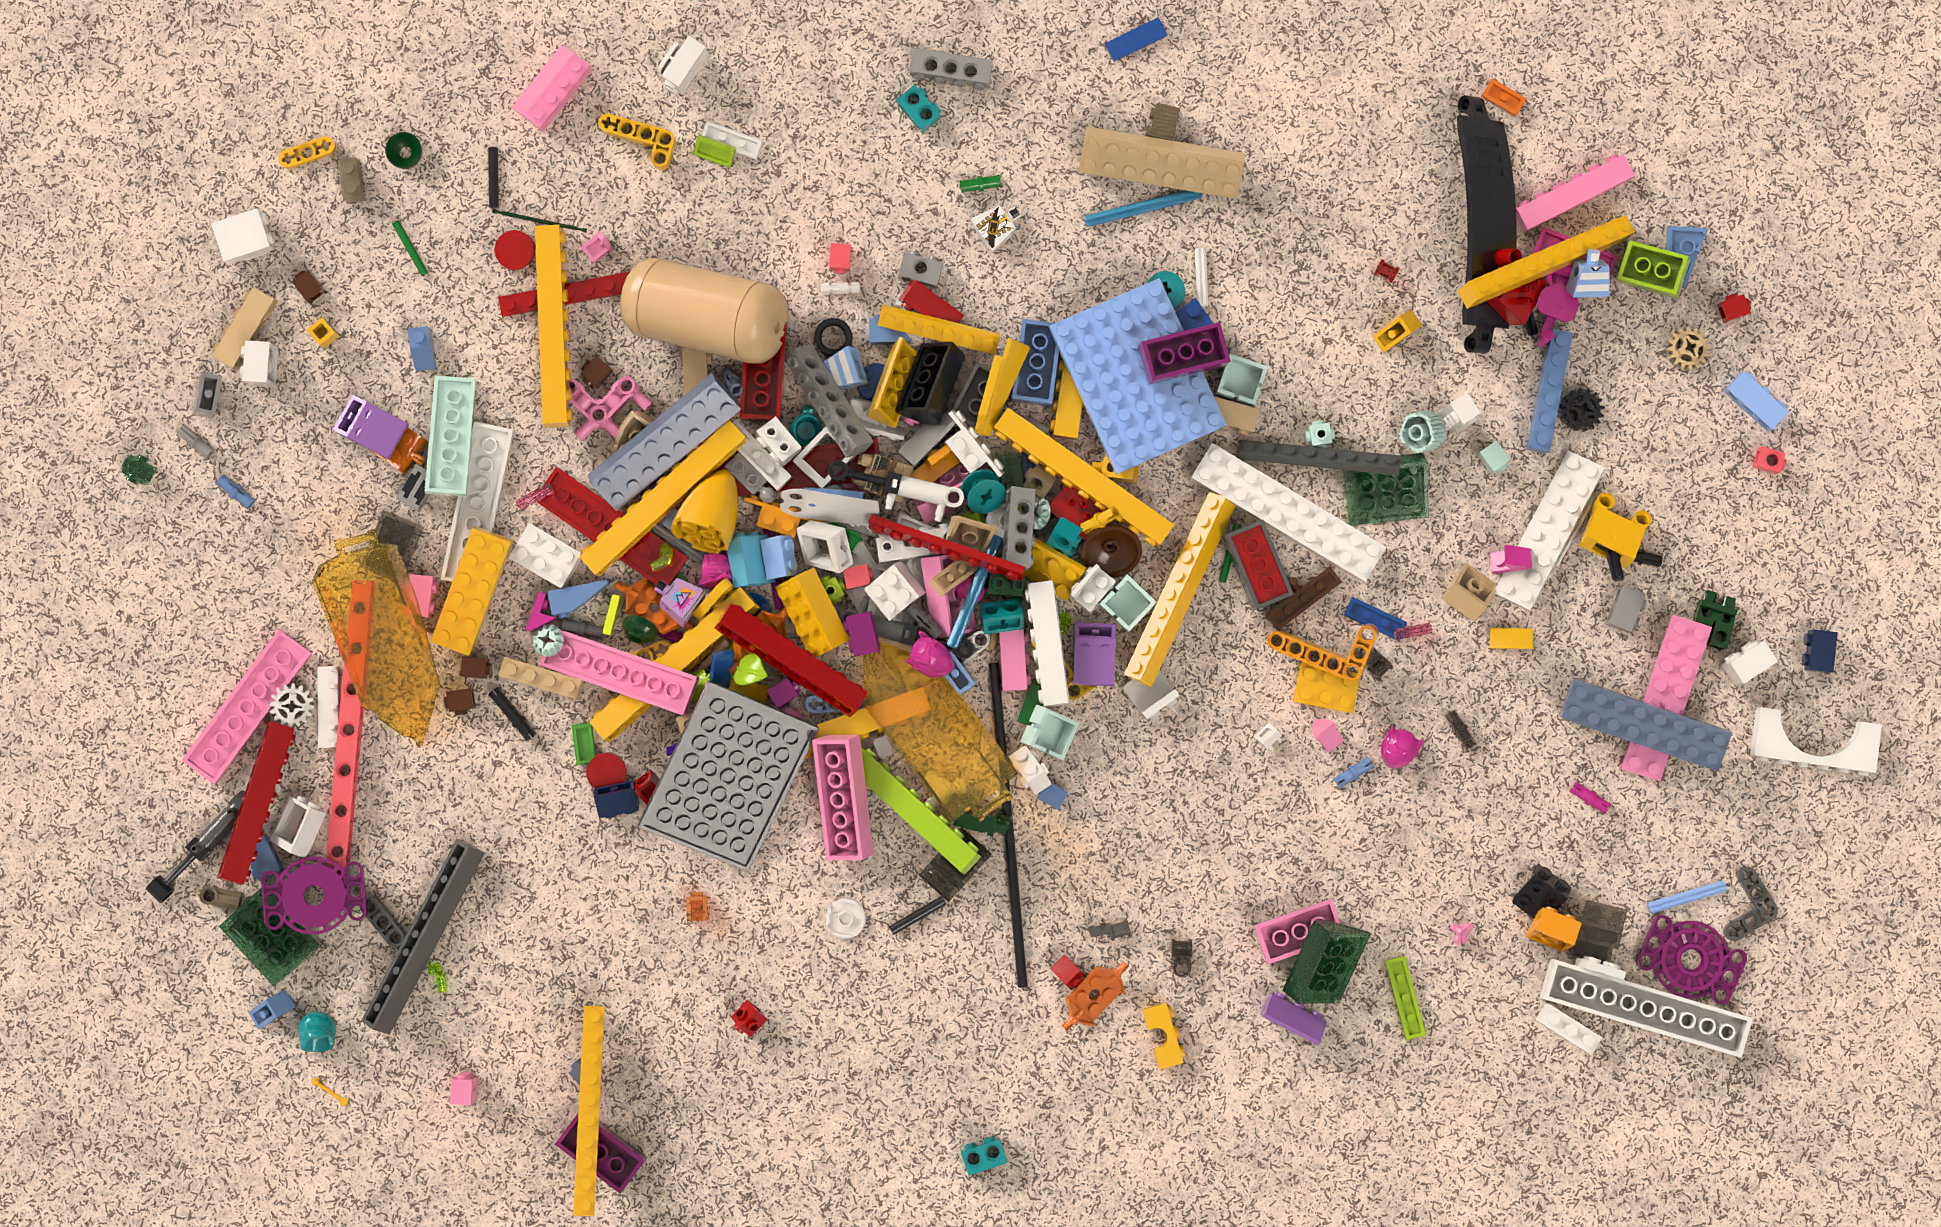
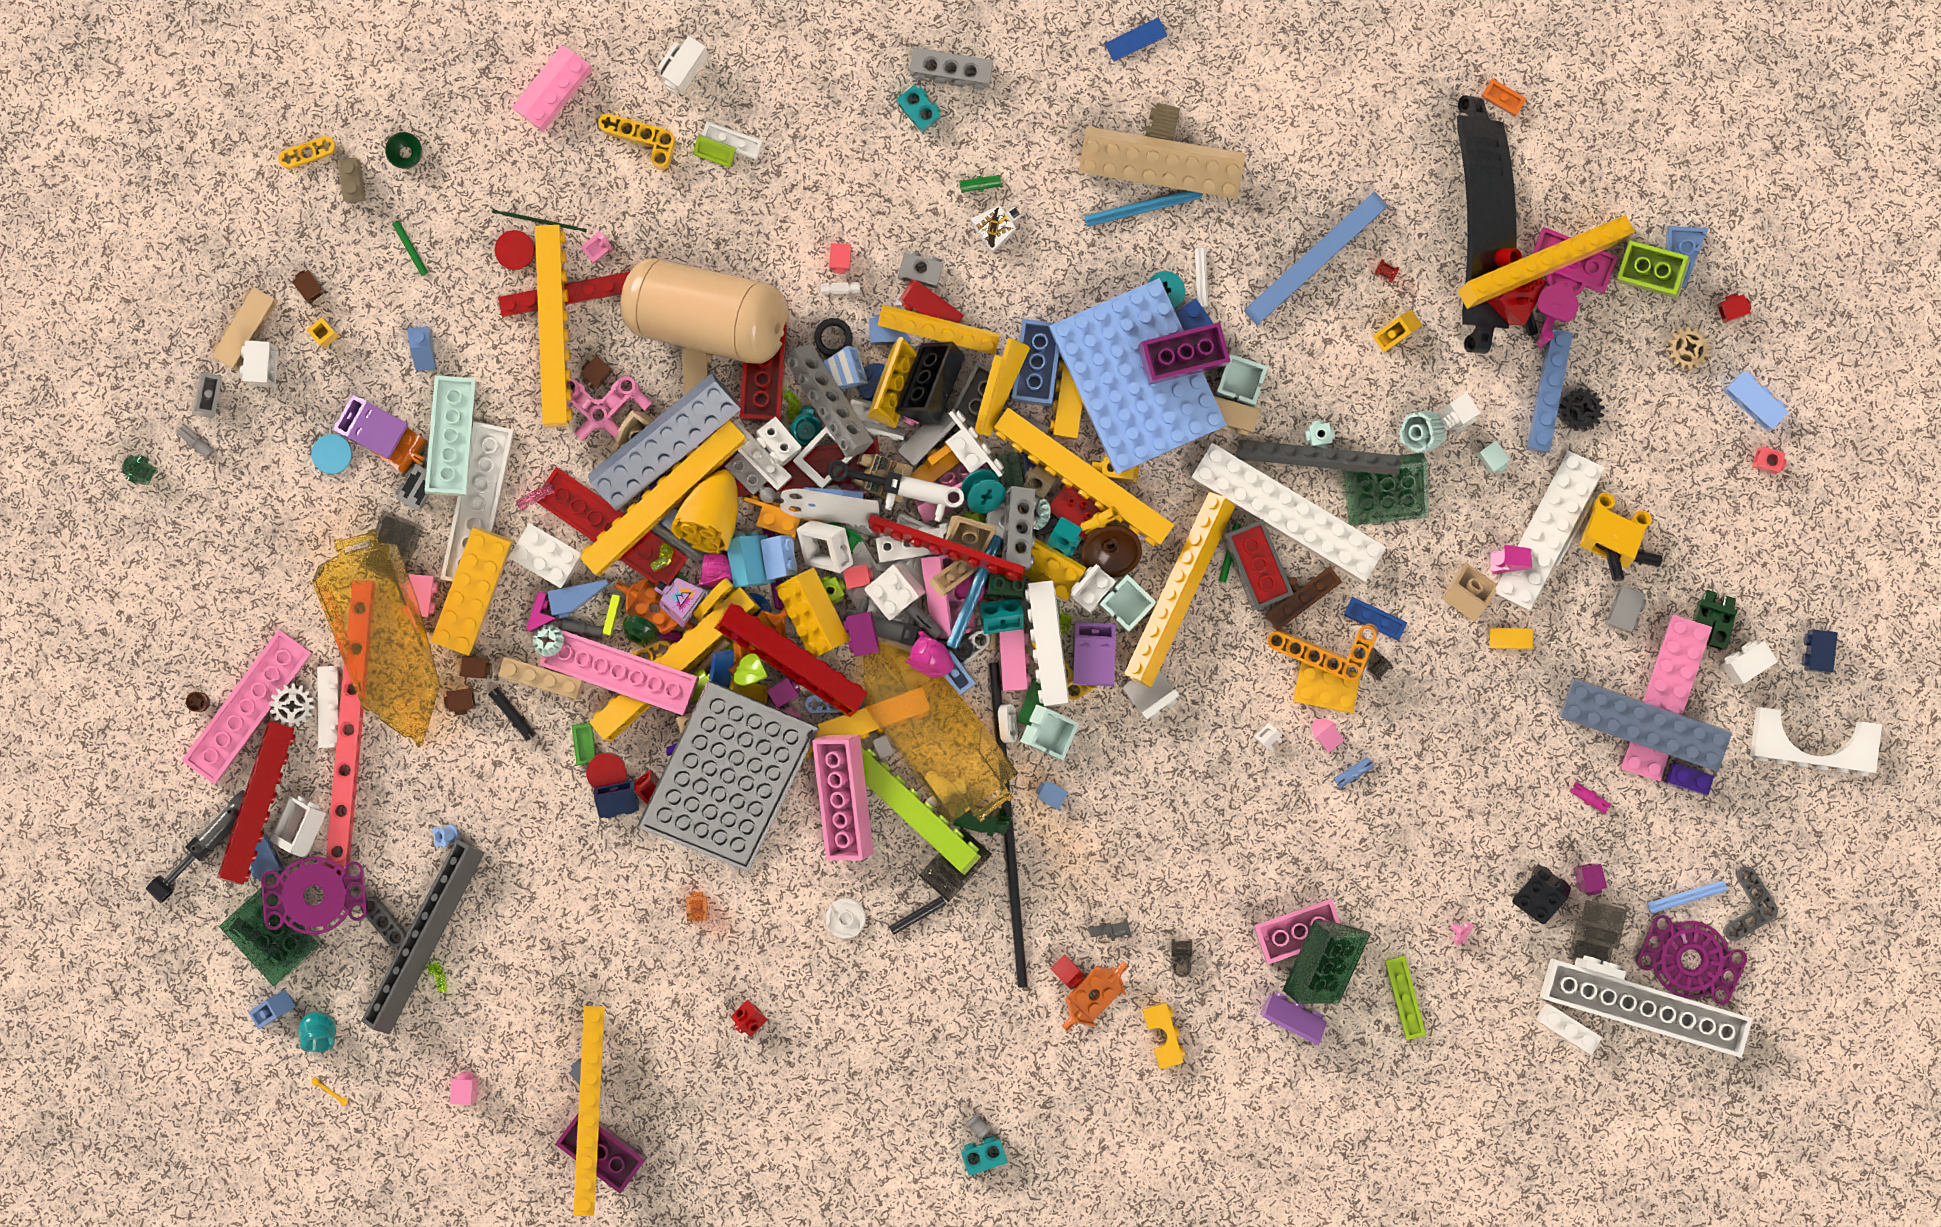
(194, 701): none -> reddish brown wheel
(223, 897): dark tan piece -> none
(235, 491): medium blue pin -> none
(243, 236): white brick -> none
(331, 454): none -> medium azure tile
(445, 835): none -> light blue brick
(493, 177): black piece -> none
(731, 381): sand blue pin -> none
(794, 405): none -> clear neon green arm
(978, 1126): none -> light grey bush
(1007, 723): none -> white beam
(1031, 772): white brick -> none
(1315, 258): none -> medium blue beam
(1399, 748): dark pink helmet -> none
(1412, 631): clear pink axle -> none
(1460, 729): clear smoke pin -> none
(1554, 929): light orange slope -> none
(1574, 193): bright pink brick -> none
(1589, 277): light blue torso -> none
(1590, 878): none -> magenta brick
(1689, 779): none -> dark purple brick

